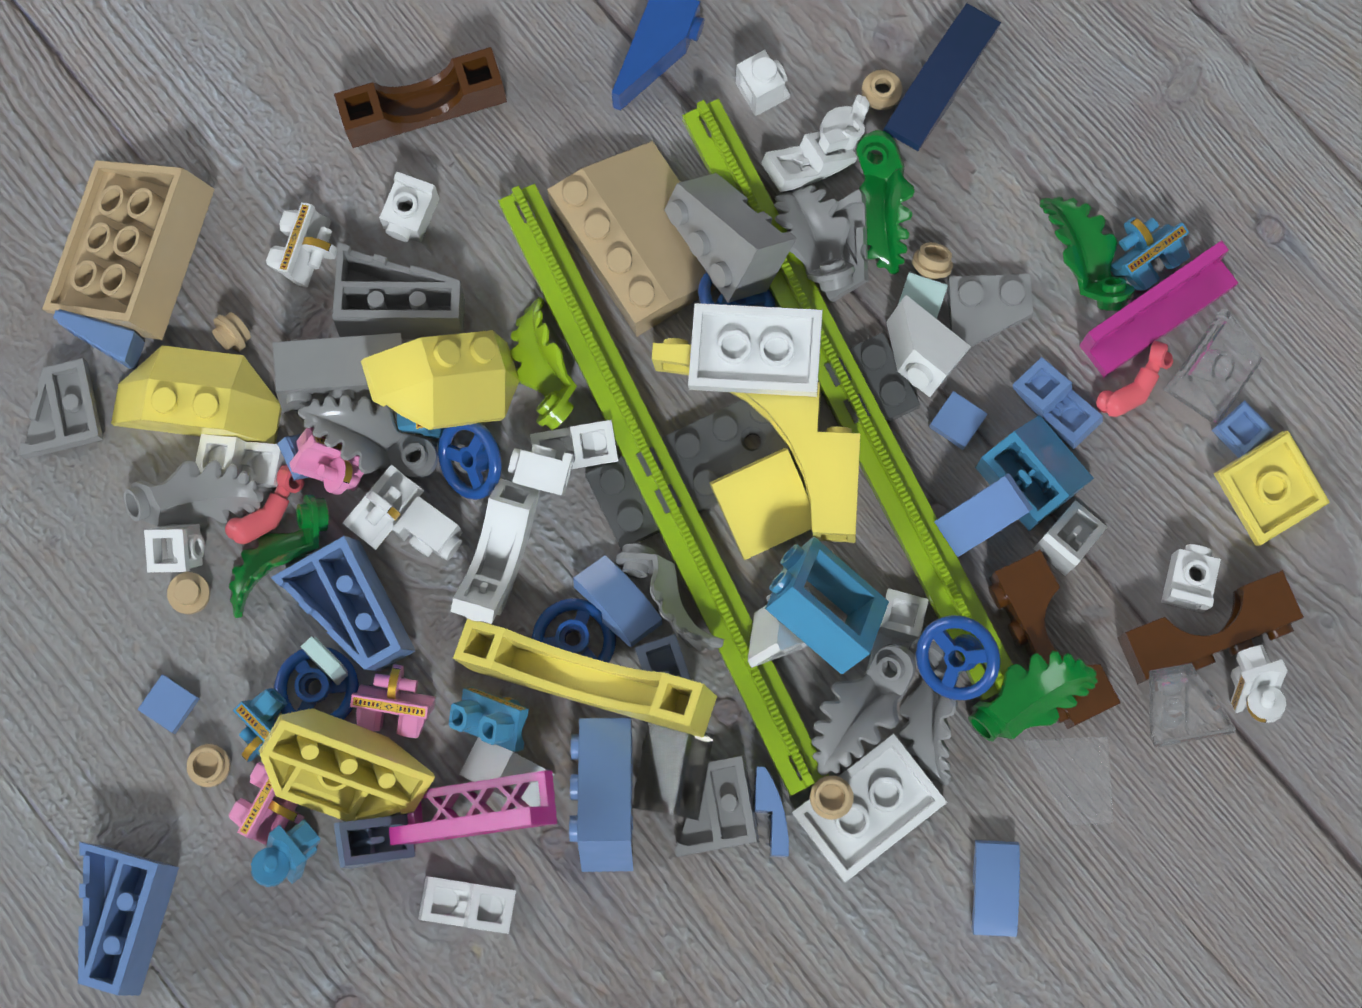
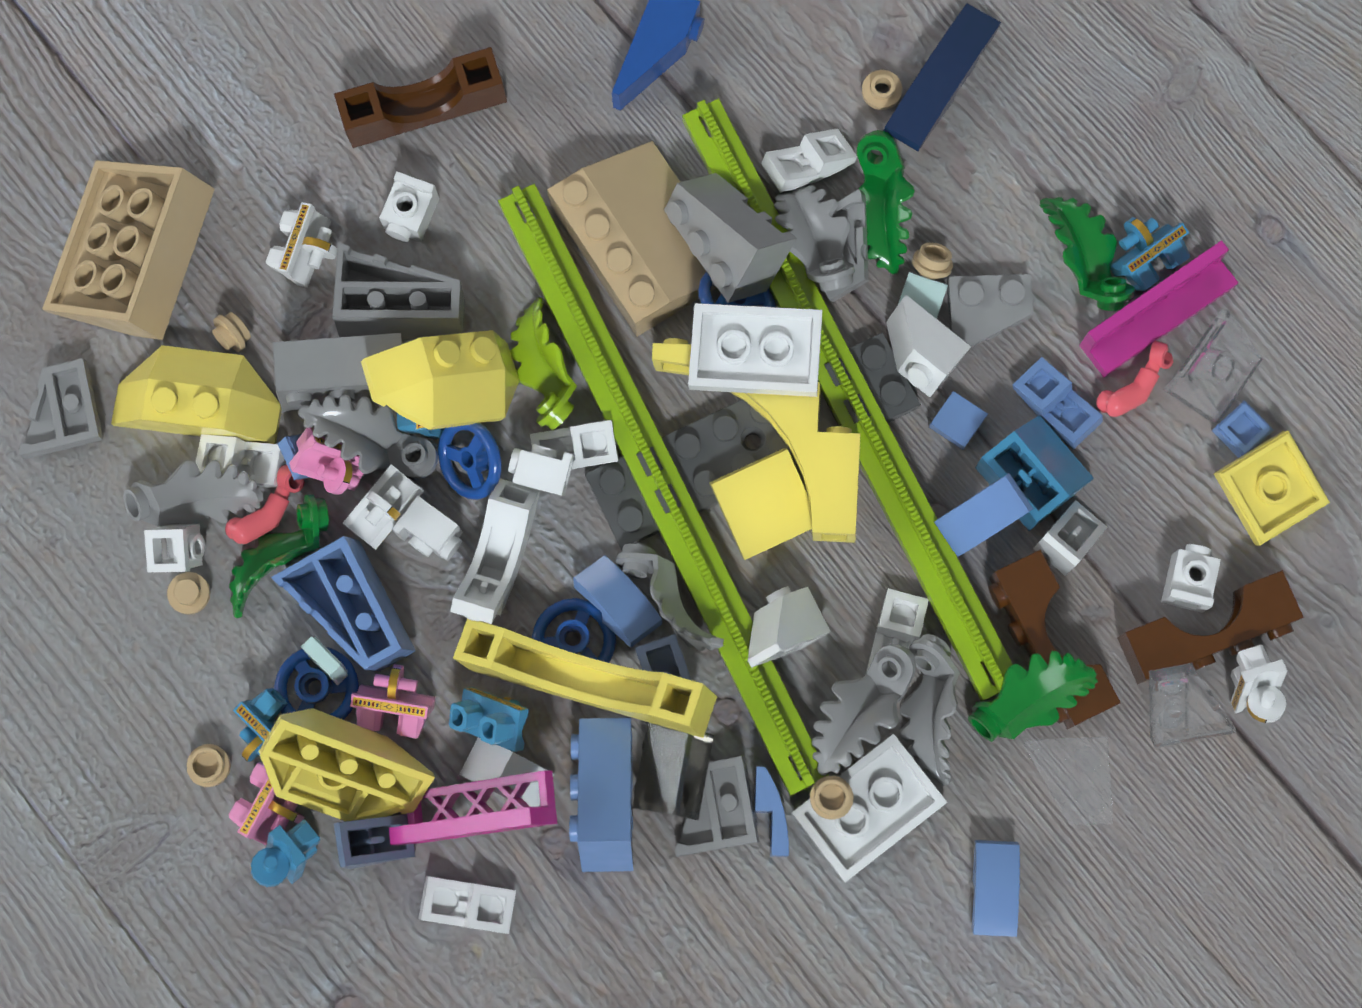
(113, 340): medium blue slope -> none
(121, 917): medium blue wedge -> none
(168, 704): medium blue tile -> none
(761, 82): white brick -> none
(813, 622): dark azure window -> none
(844, 126): white piece -> none
(968, 646): blue piece -> none

